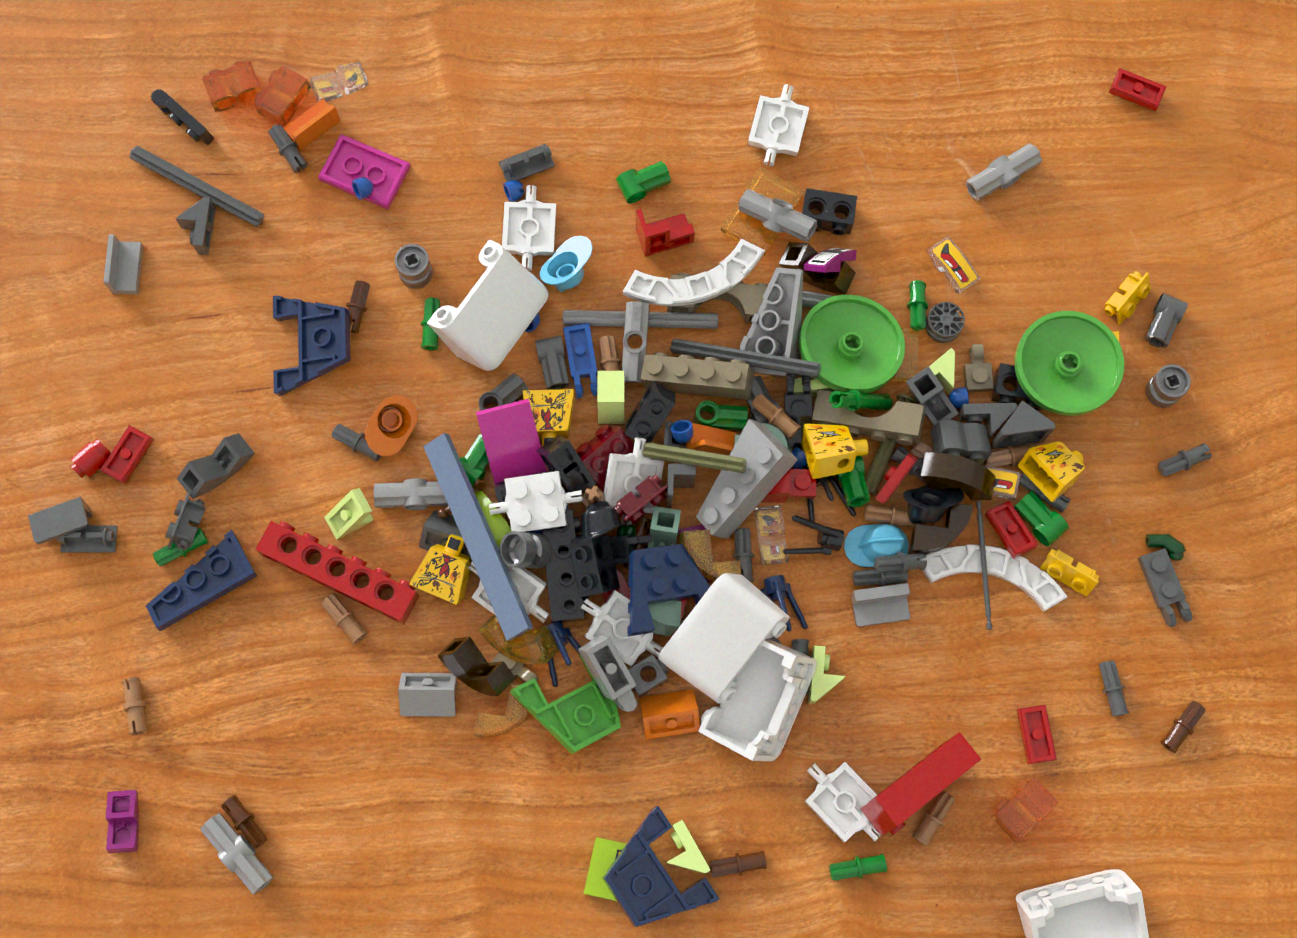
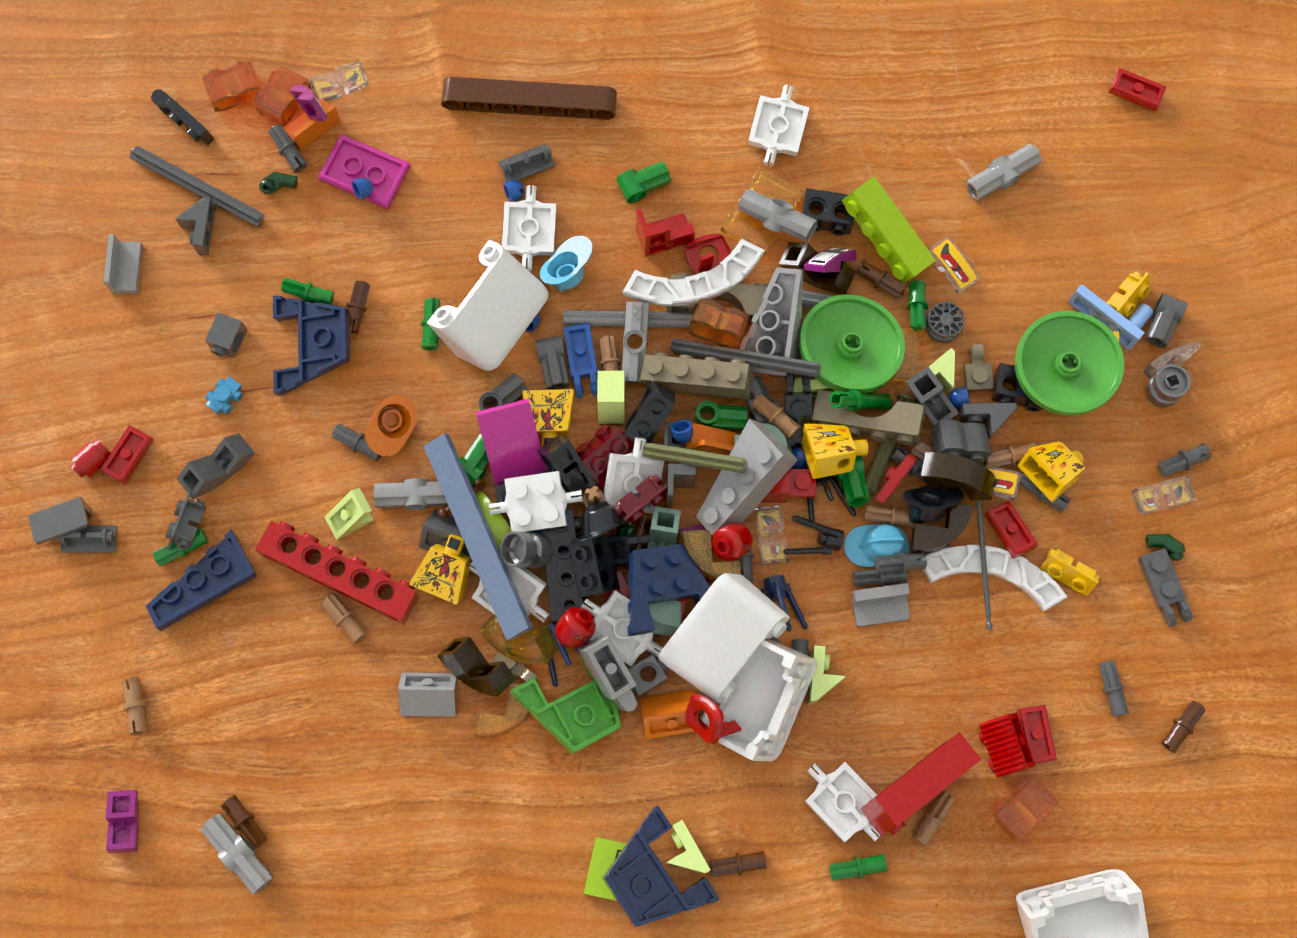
(223, 394): none -> dark azure piece
(225, 335): none -> dark grey brick
(276, 181): none -> dark green arm
(307, 291): none -> green axle
(308, 103): none -> magenta slope
(413, 266): flat silver wheel -> none
(529, 98): none -> reddish brown beam
(575, 627): none -> red head
(706, 262): none -> red piece
(717, 728): none -> red piece
(718, 323): none -> clear orange brick
(732, 541): none -> red head
(881, 279): none -> reddish brown axle
(888, 230): none -> lime brick
(1006, 745): none -> red brick
(1023, 428): dark grey slope -> none
(1045, 525): green piece -> none
(1129, 329): none -> light blue piece
(1163, 495): none -> clear slope
(1175, 356): none -> clear slope

